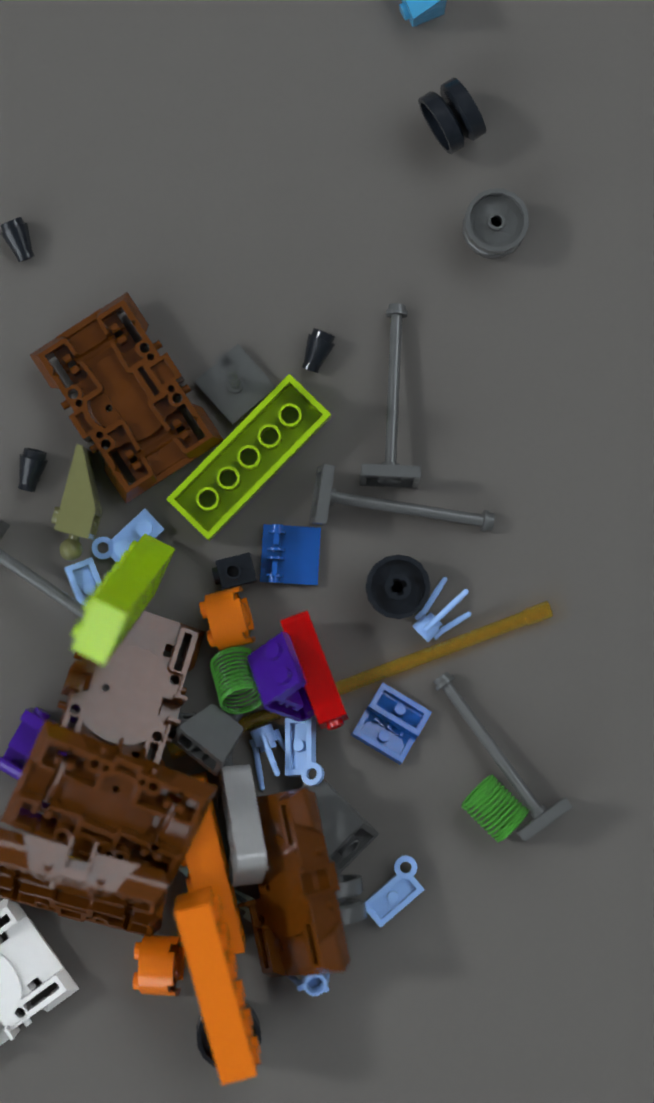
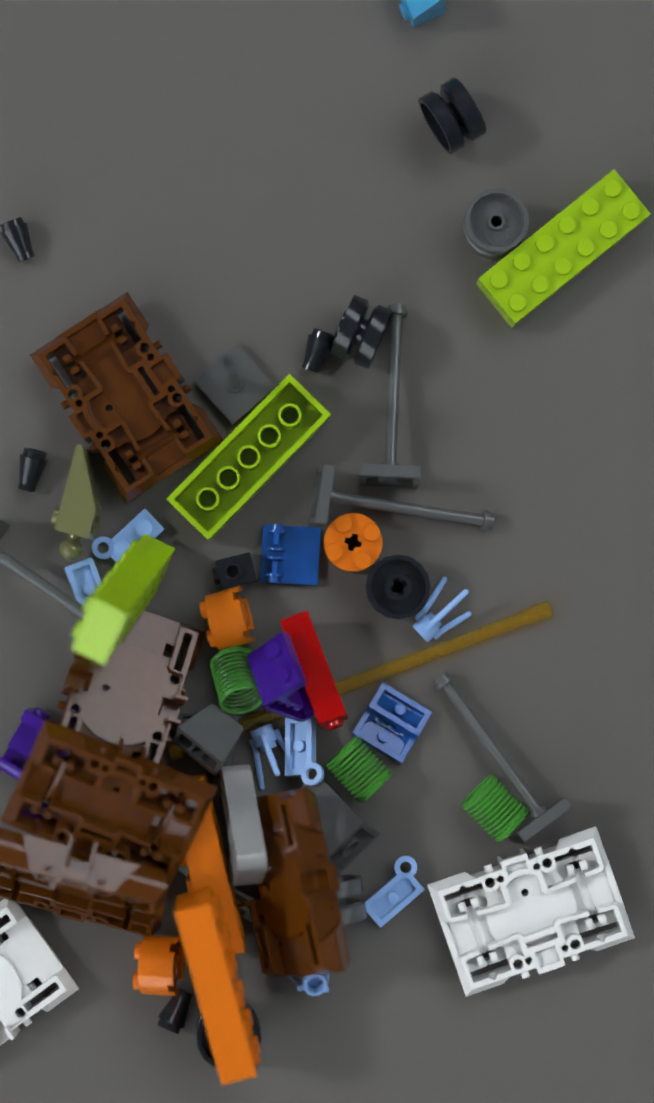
(175, 1012): none -> black cone
(360, 331): none -> black wheel
(368, 535): none -> orange brick
(374, 785): none -> bright green piece
(534, 924): none -> white piece
(563, 248): none -> lime brick

